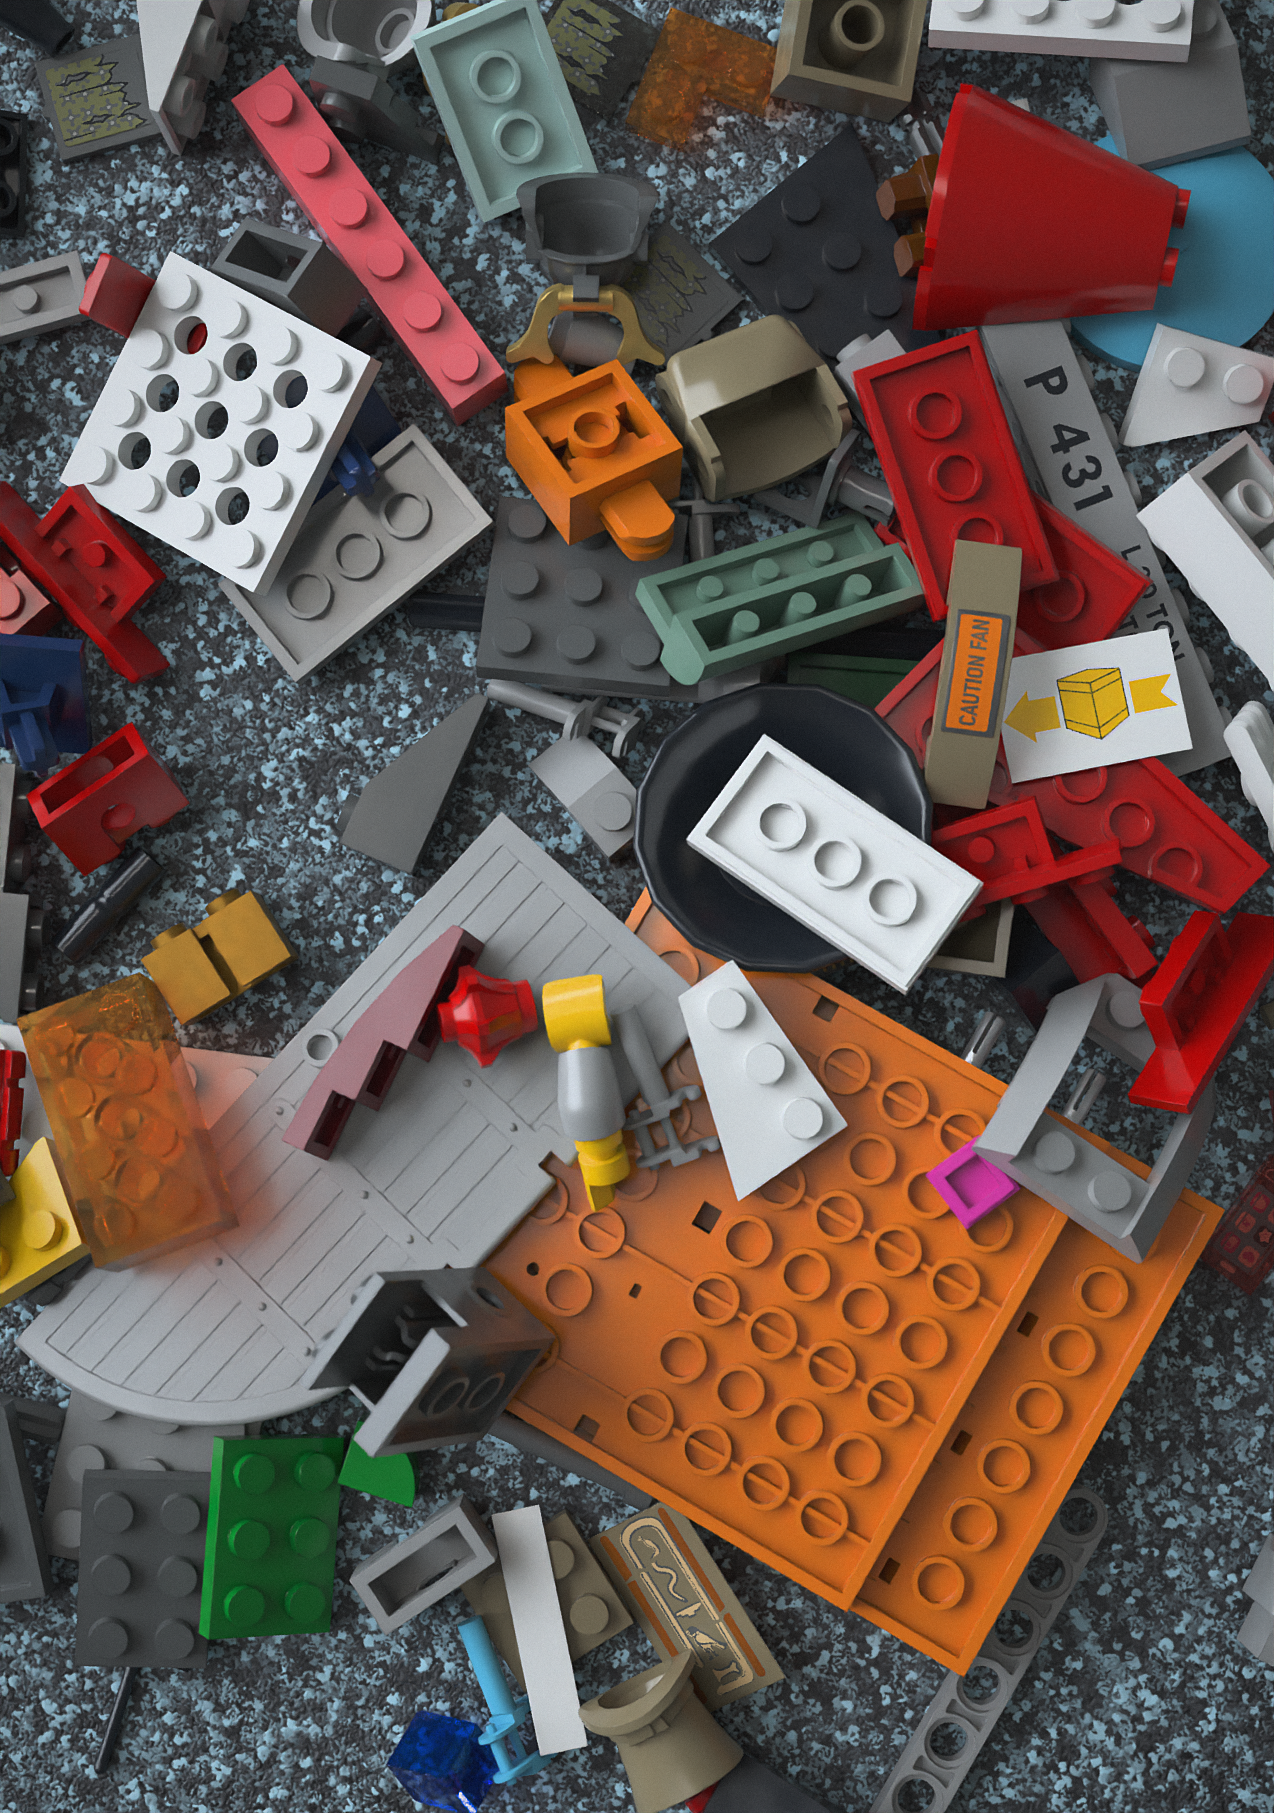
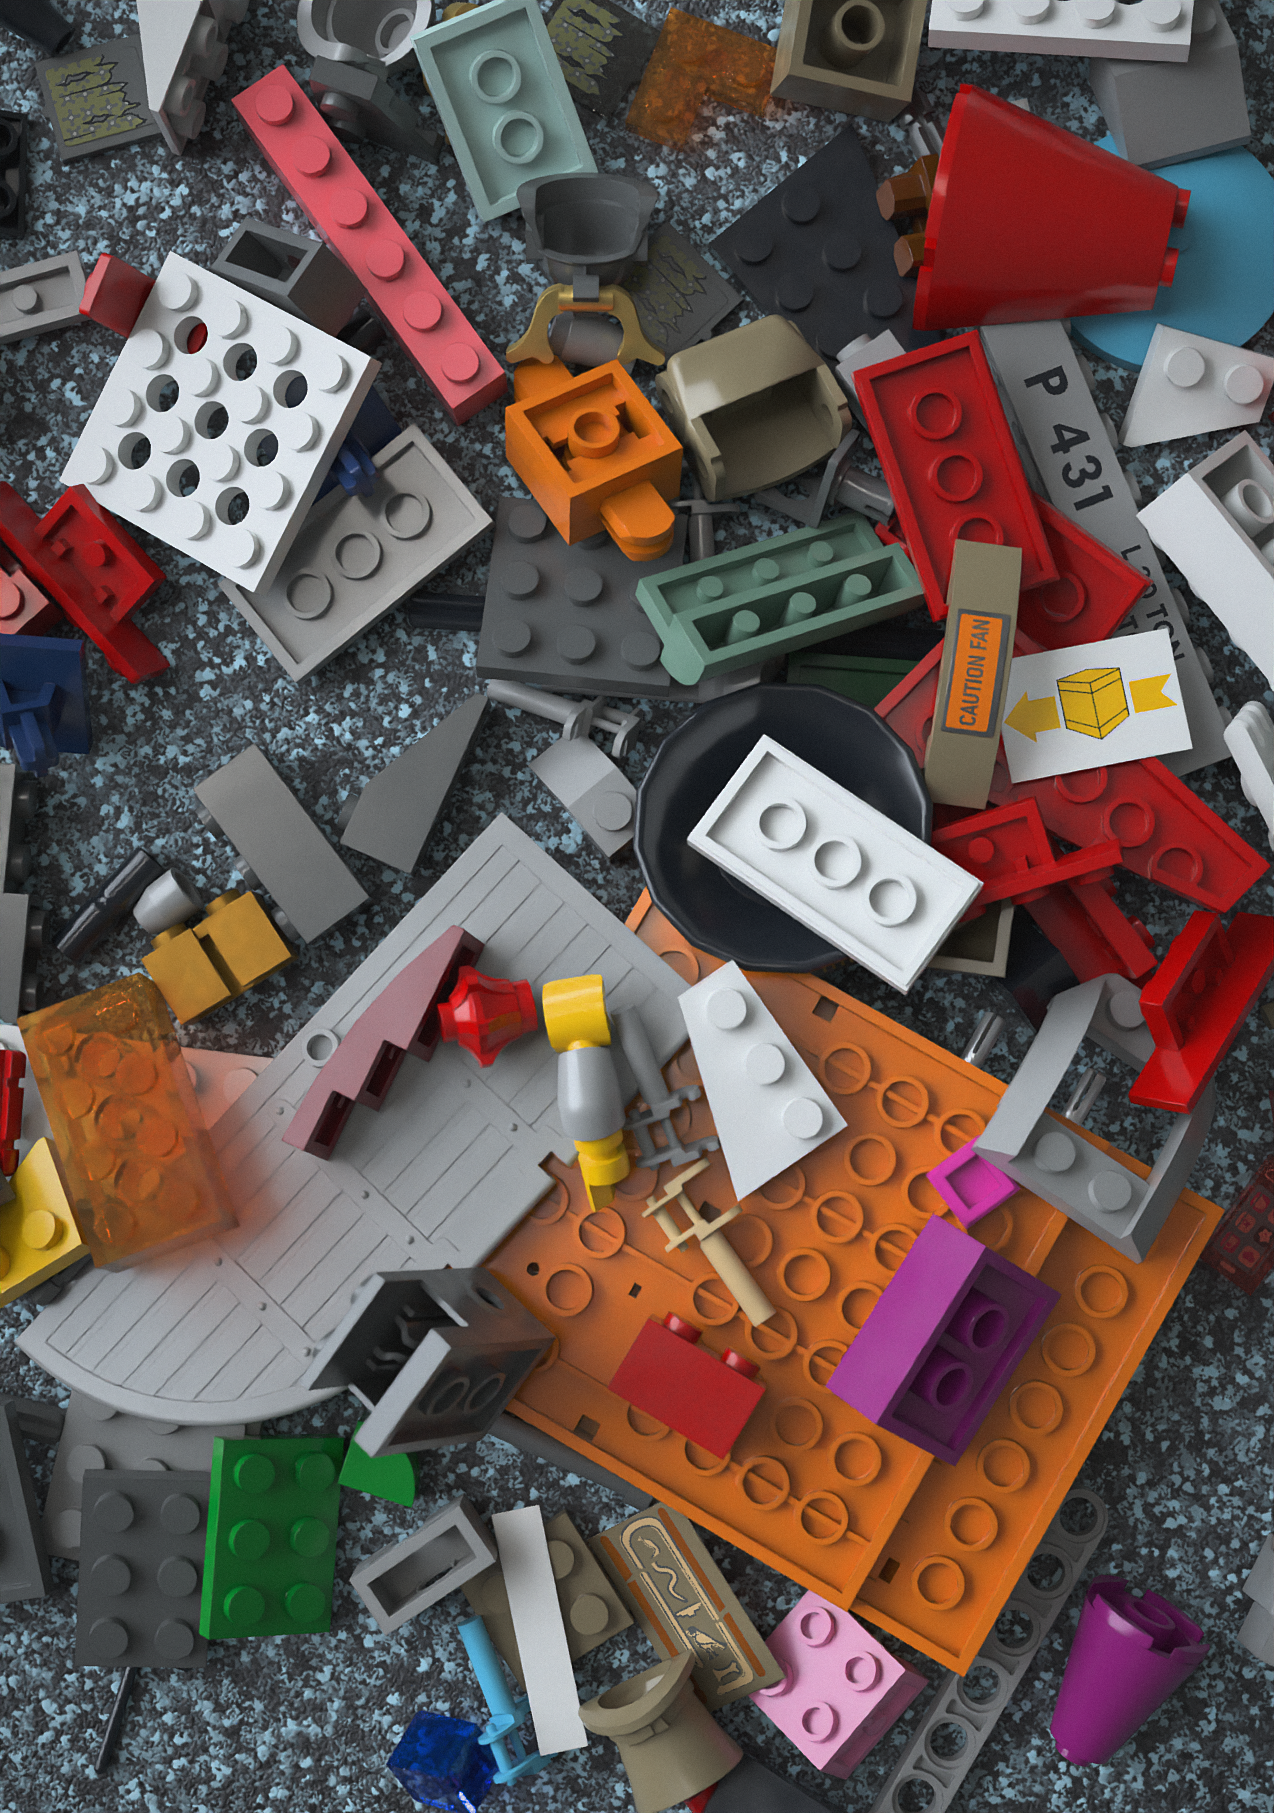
(125, 774): red brick -> none
(167, 902): none -> light grey hose
(281, 847): none -> dark grey brick
(688, 1383): none -> red brick
(713, 1245): none -> tan piece
(837, 1686): none -> bright pink bracket
(942, 1341): none -> magenta slope
(1120, 1668): none -> magenta cone

